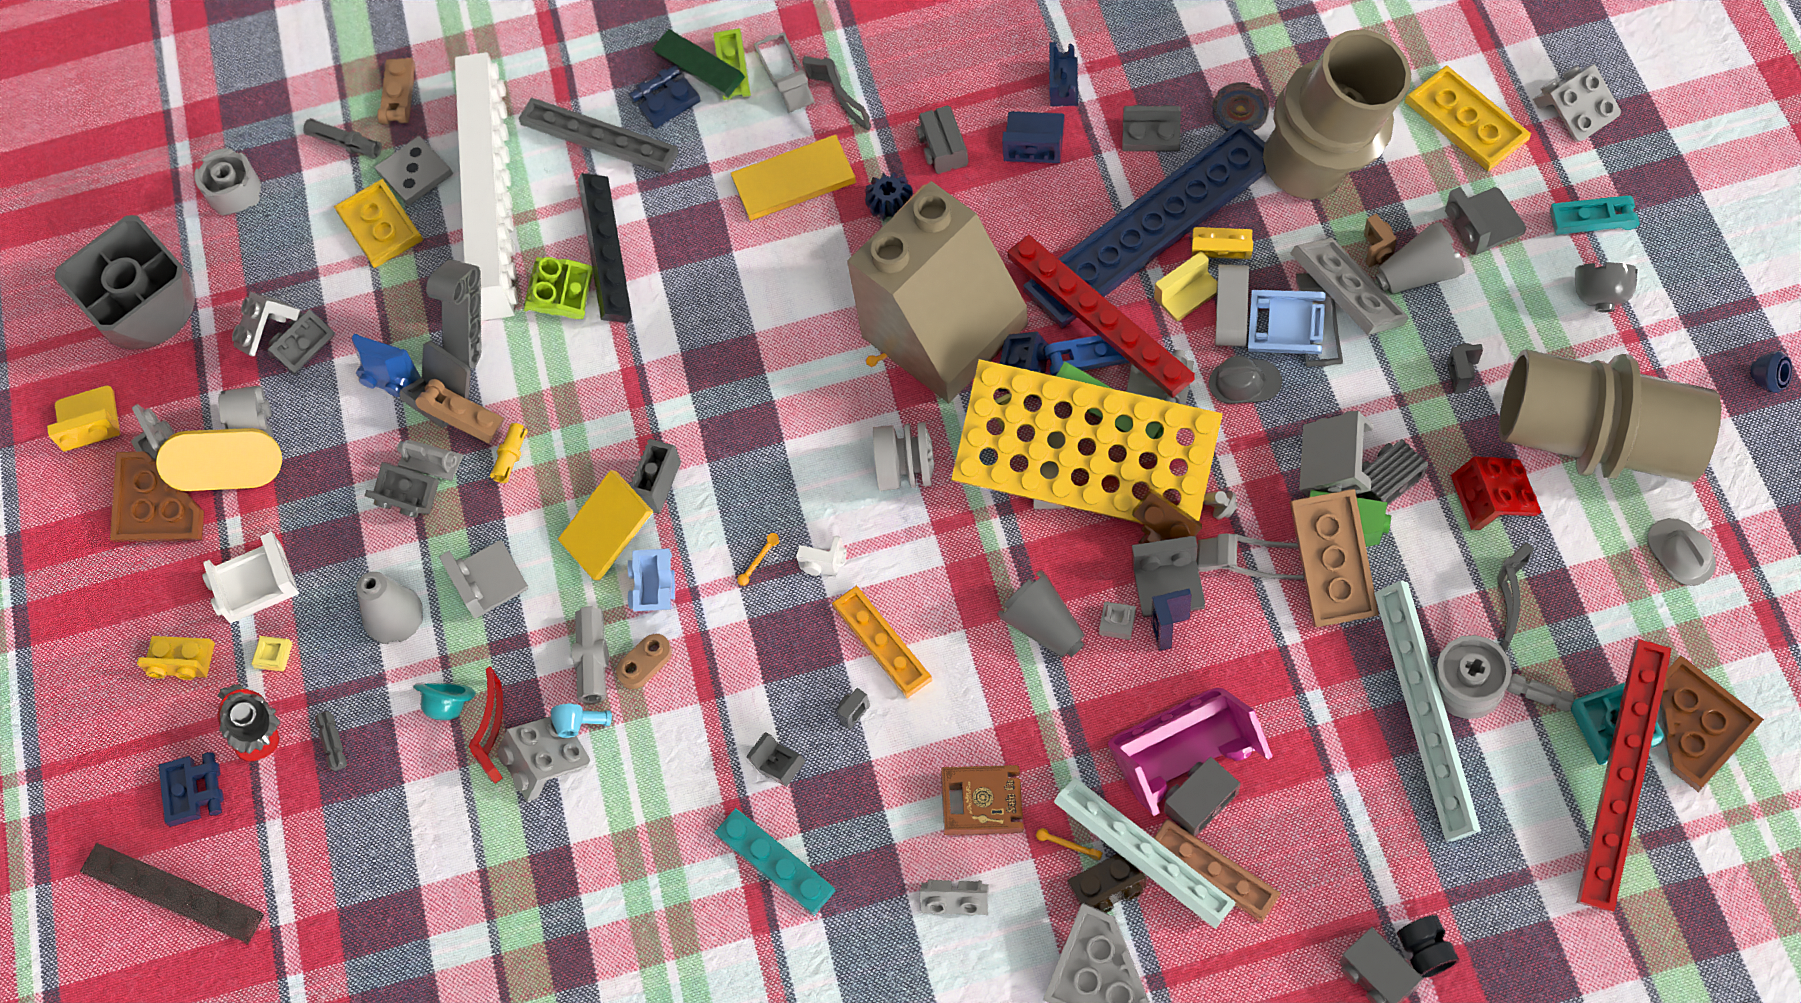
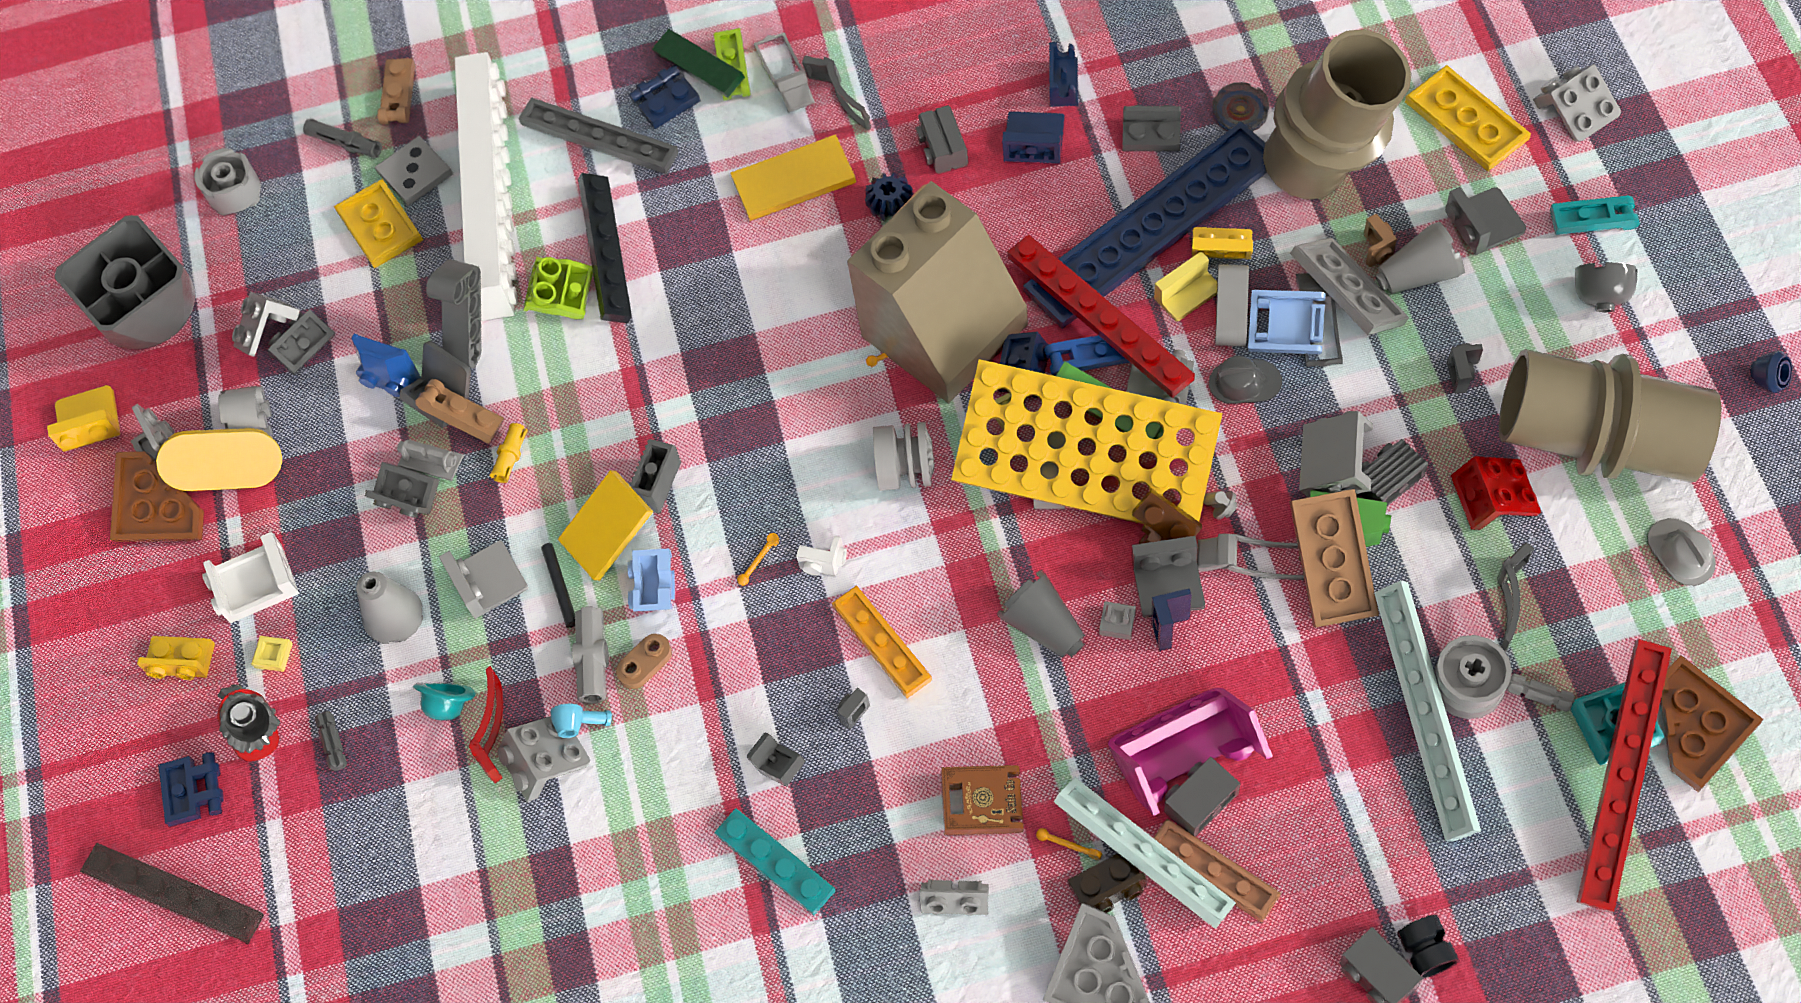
(559, 584): none -> black bar

